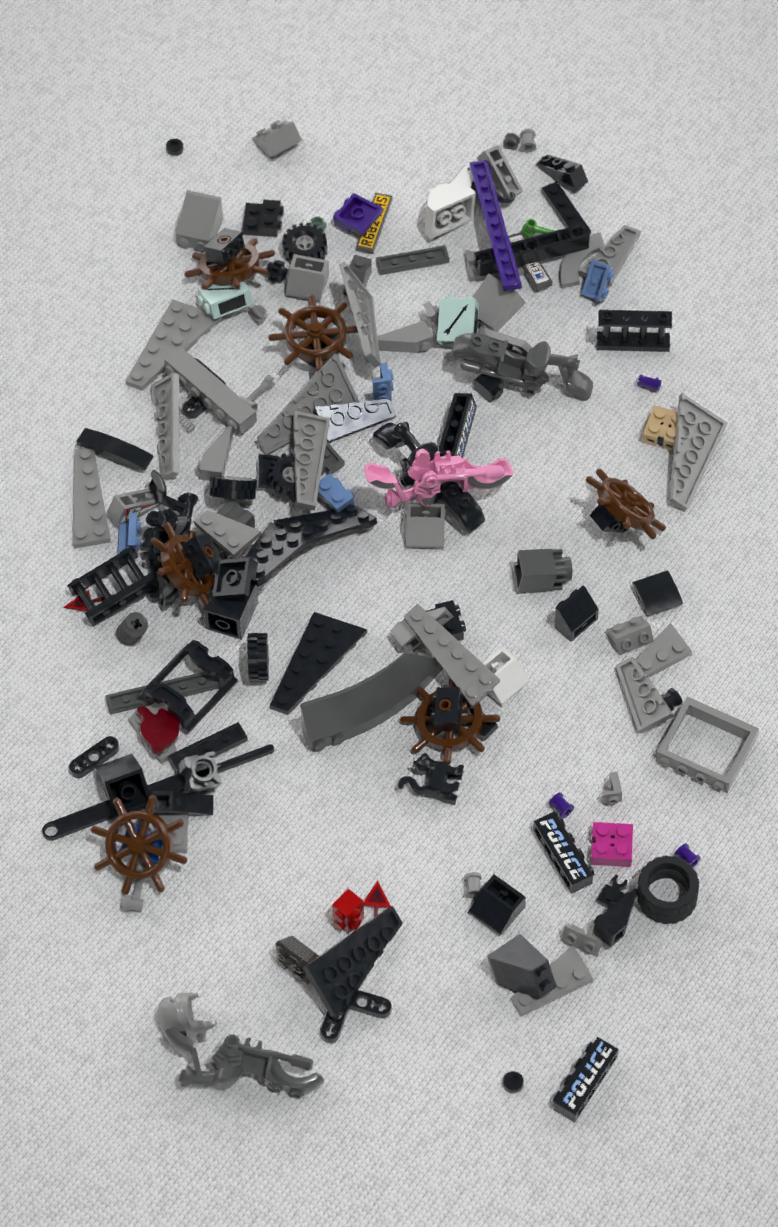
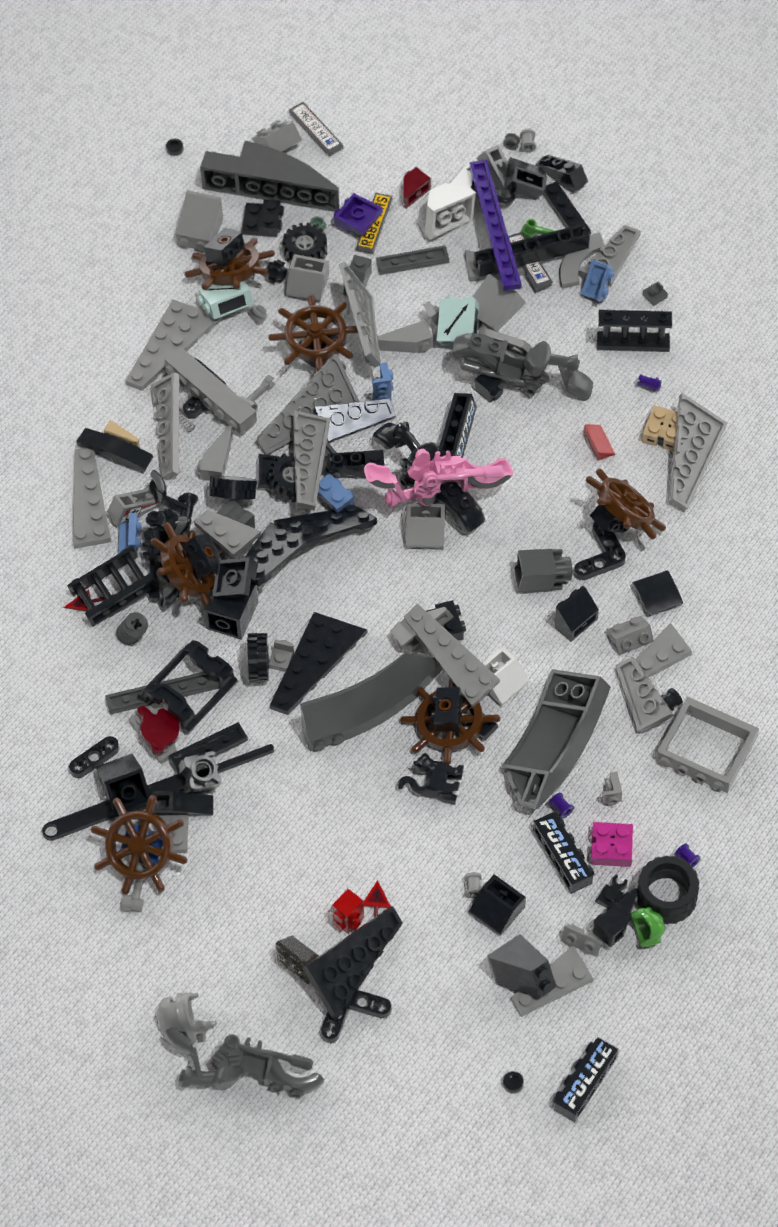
(117, 431): none -> tan slope
(269, 176): none -> dark grey slope
(281, 655): none -> light grey bracket
(316, 129): none -> tile
(354, 462): none -> black slope
(415, 186): none -> dark red slope
(525, 179): none -> black slope
(555, 735): none -> dark grey slope
(598, 441): none -> slope
(607, 556): none -> black beam
(648, 926): none -> bright green hair
(655, 293): none -> dark grey tile

